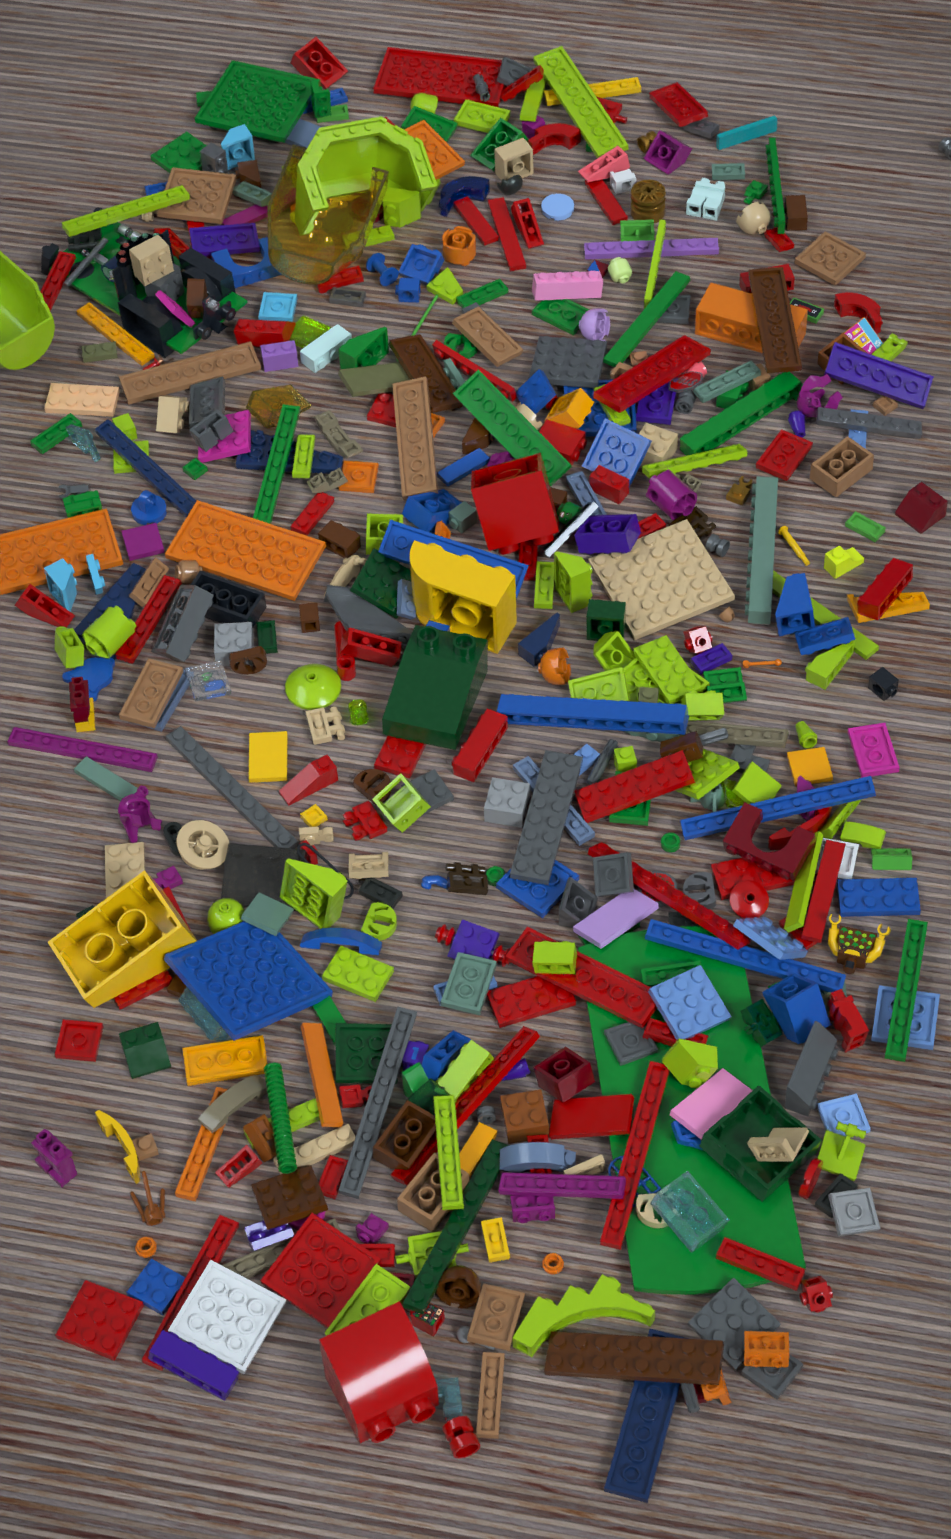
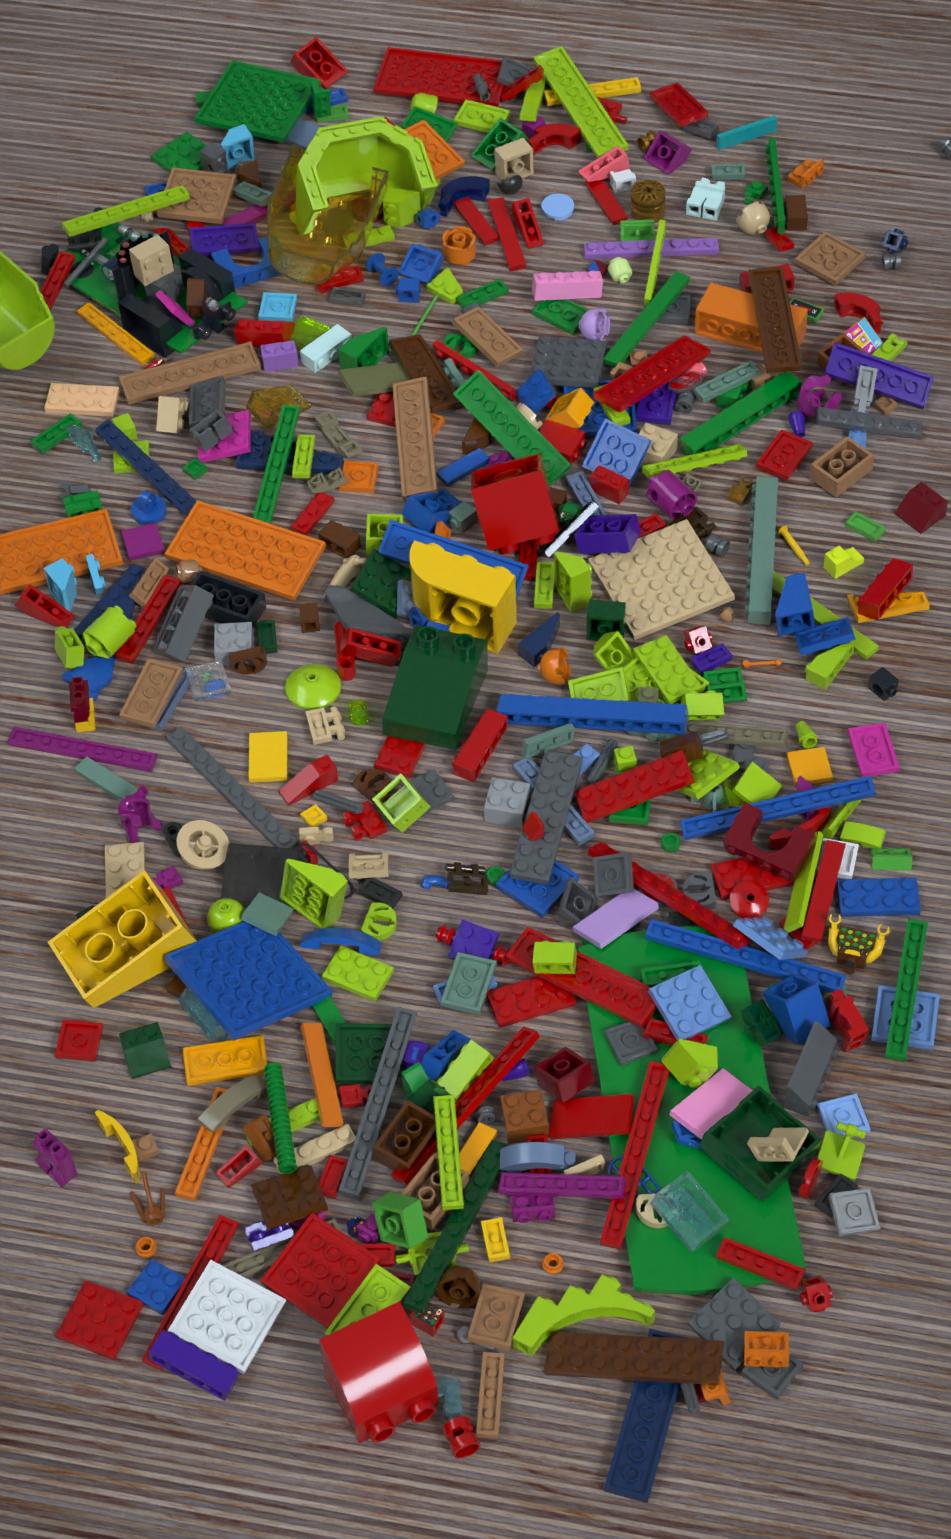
(99, 352): olive plate -> none
(143, 990): red plate -> none
(338, 801): none -> dark grey axle
(352, 1223): none -> clear blue tile
(400, 1220): none -> bright green brick
(417, 617): none -> blue plate
(427, 218): none -> blue piece
(533, 827): none -> red slope
(548, 740): none -> sand green plate
(806, 173): none -> orange bracket
(864, 388): none -> light grey hinge
(890, 238): none -> dark blue brick
(891, 261): none -> flat silver wheel

